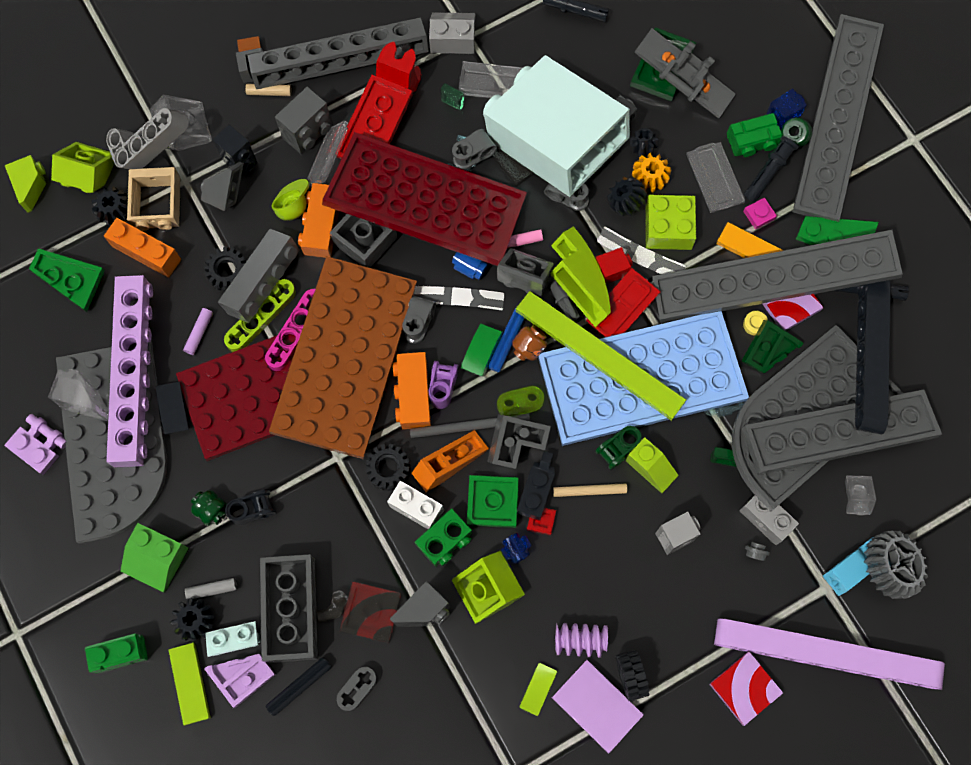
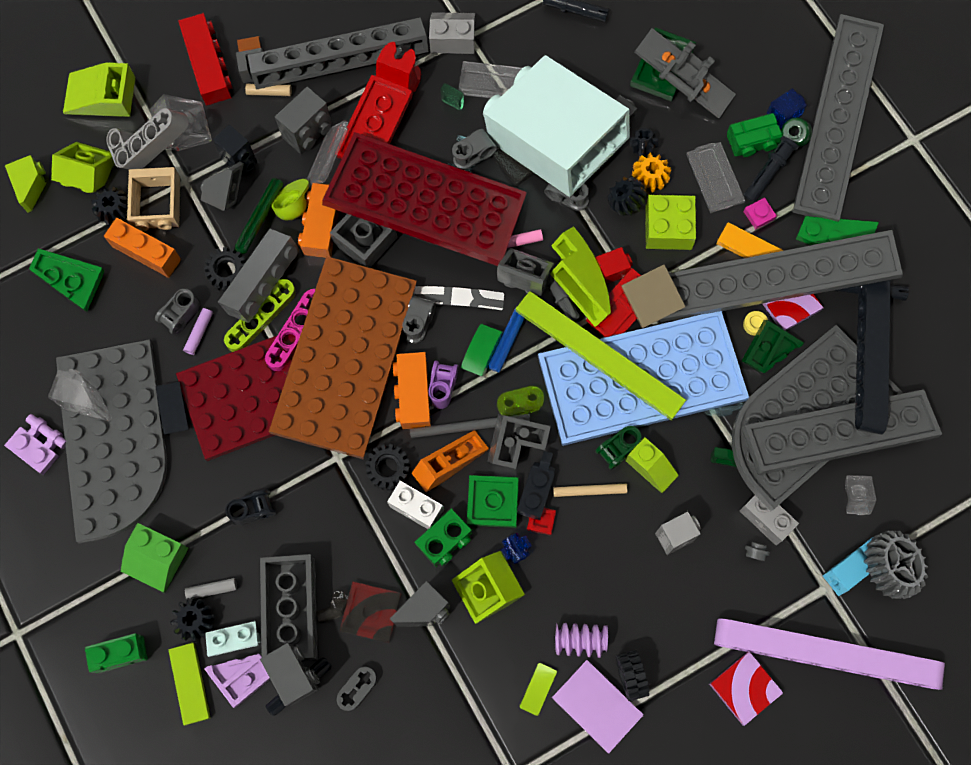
(100, 90): none -> lime slope
(125, 291): lavender brick -> none
(177, 312): none -> dark grey piece
(204, 59): none -> red brick
(208, 507): dark green piece -> none
(258, 216): none -> dark green axle
(289, 675): none -> dark grey brick
(469, 266): blue brick -> none
(529, 343): dark orange head -> none
(638, 253): clear sticker -> none
(652, 296): none -> dark tan tile

